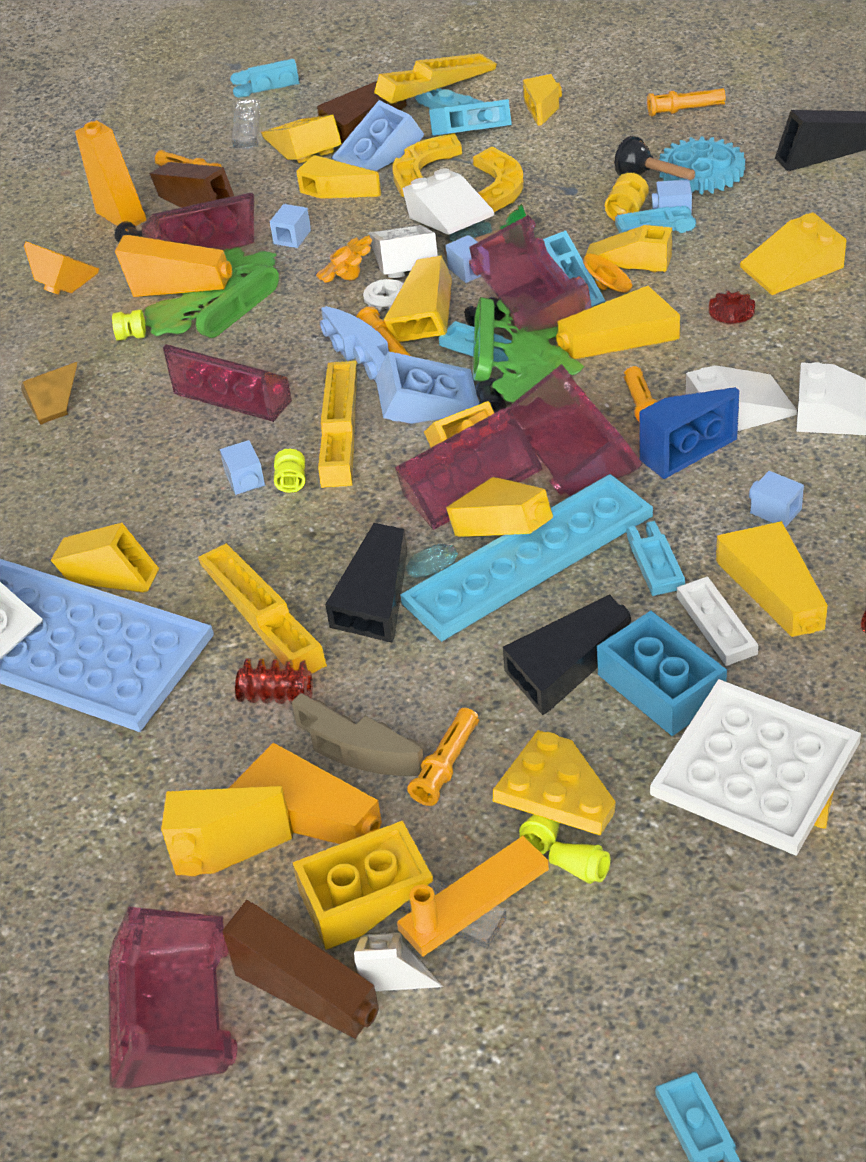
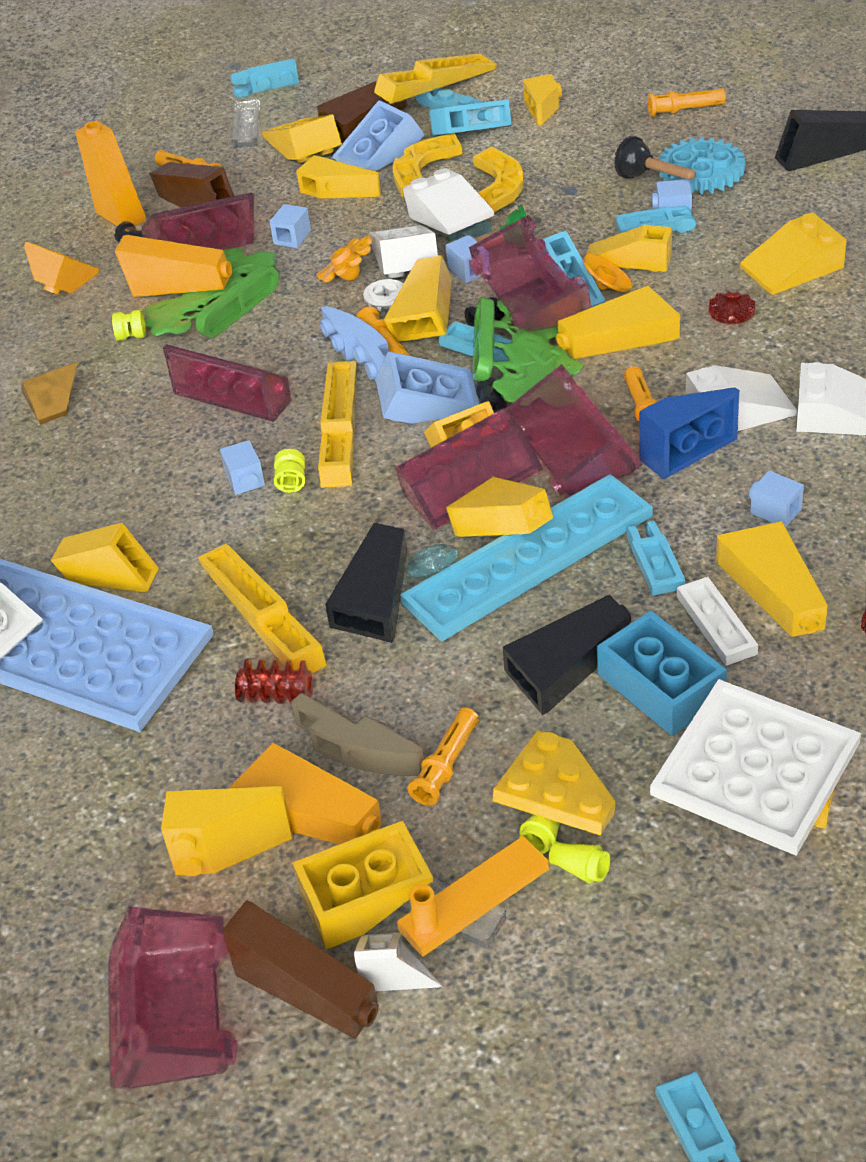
(626, 195): yellow wheel -> none

